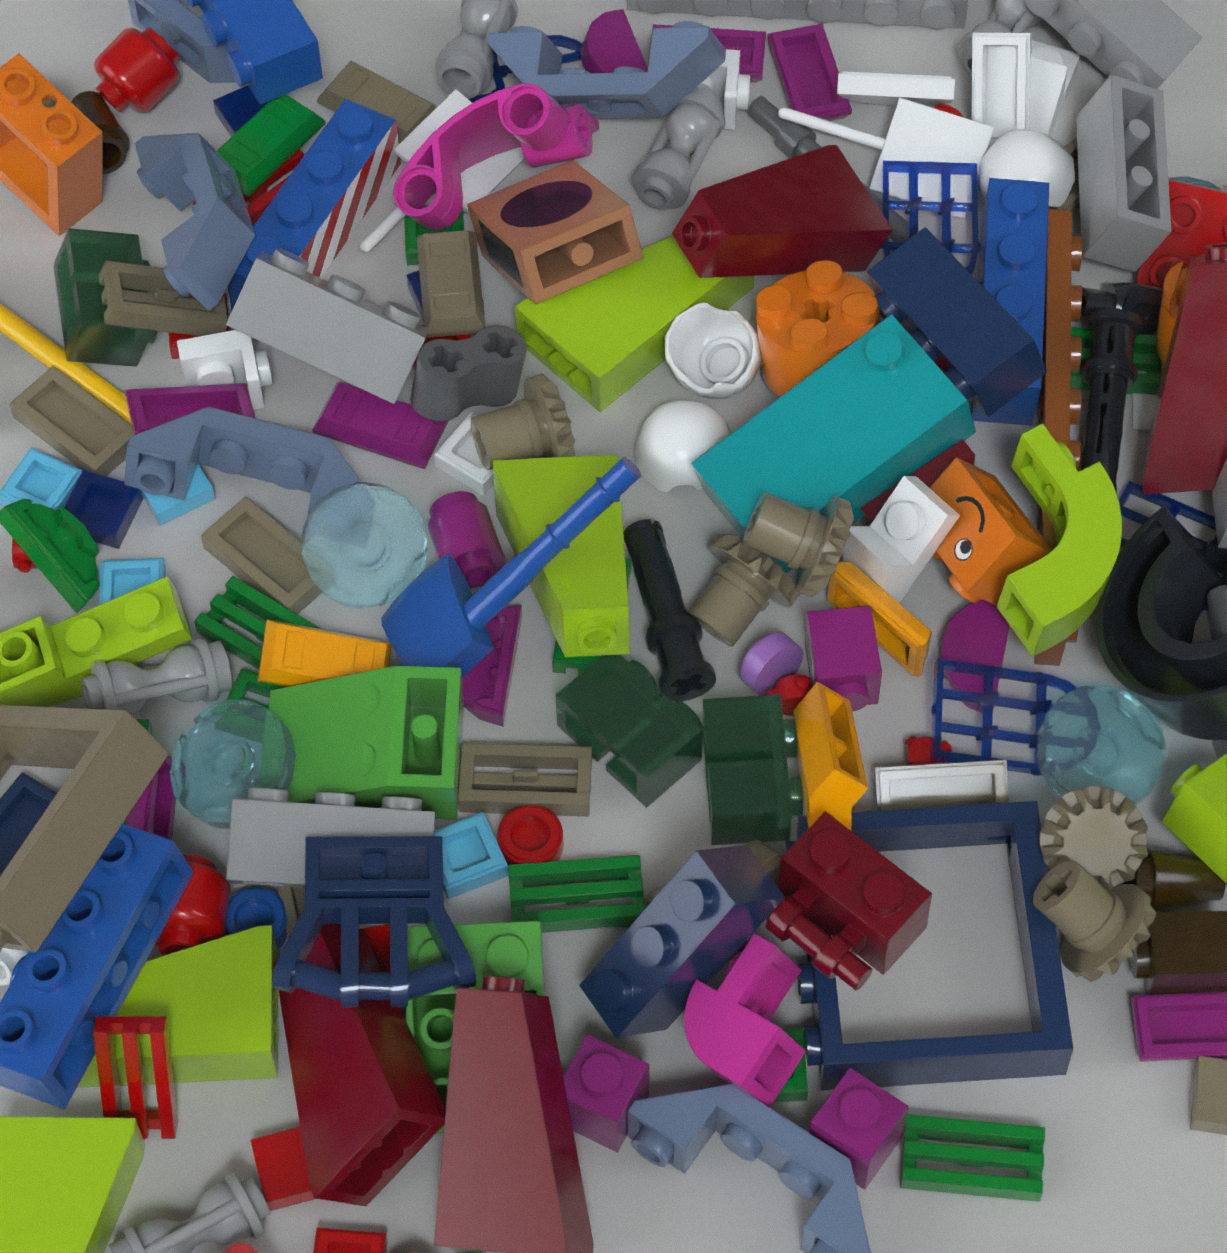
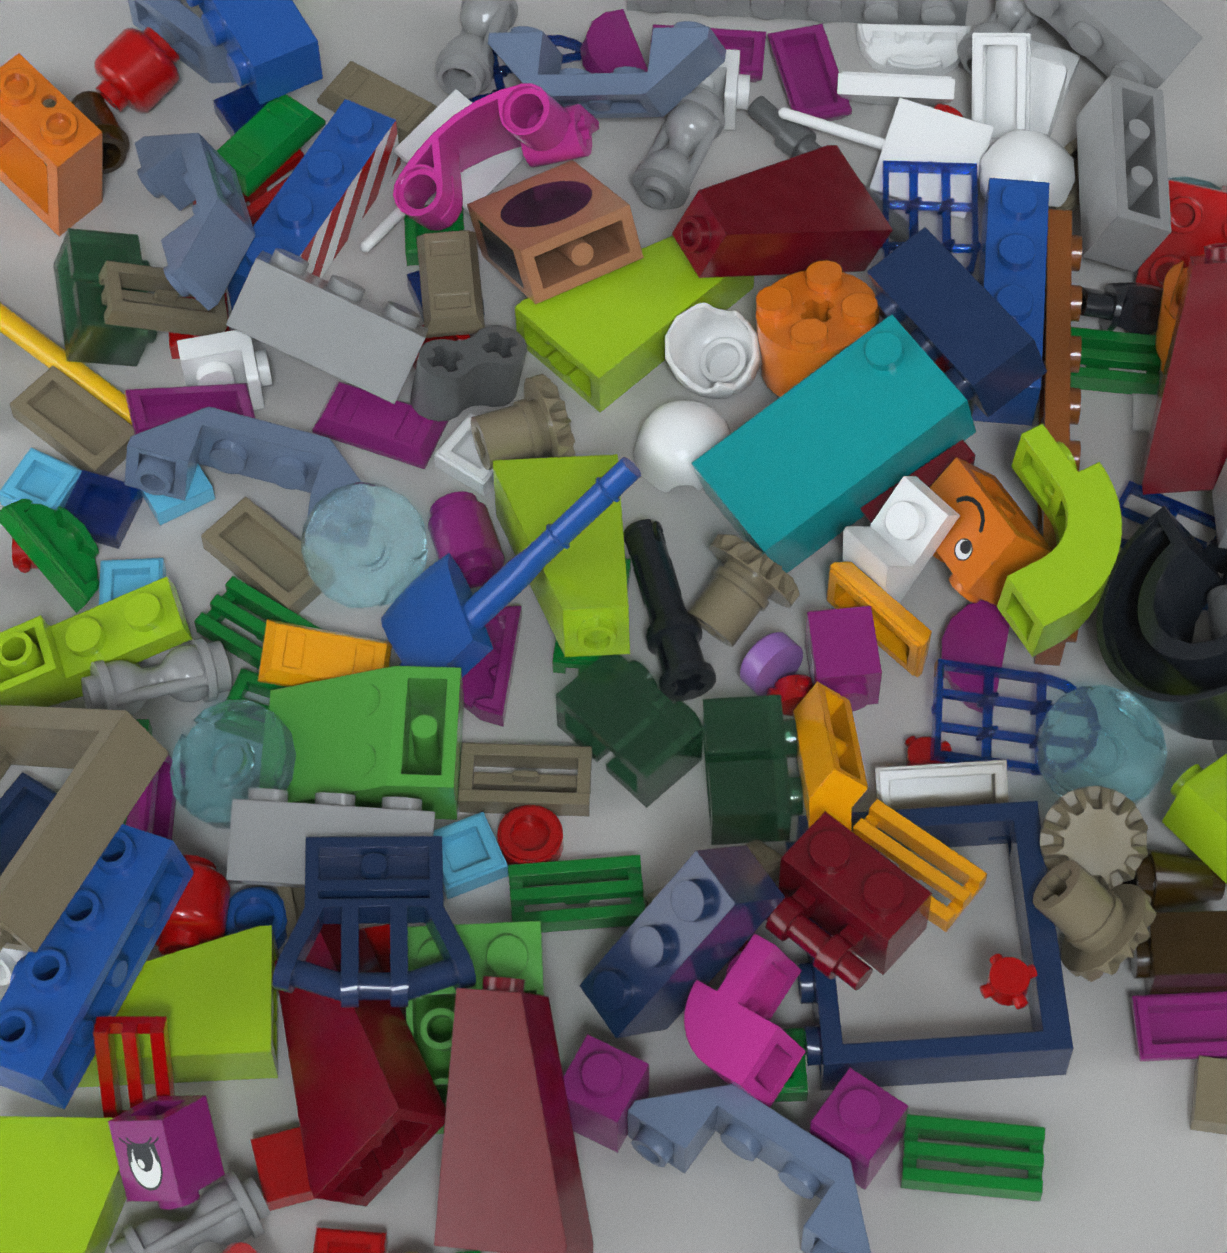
(166, 1150): none -> magenta brick
(801, 537): dark tan gear -> none
(911, 48): none -> white tile
(930, 849): none -> light orange tile
(1008, 981): none -> red piece
(1110, 375): black pin -> none

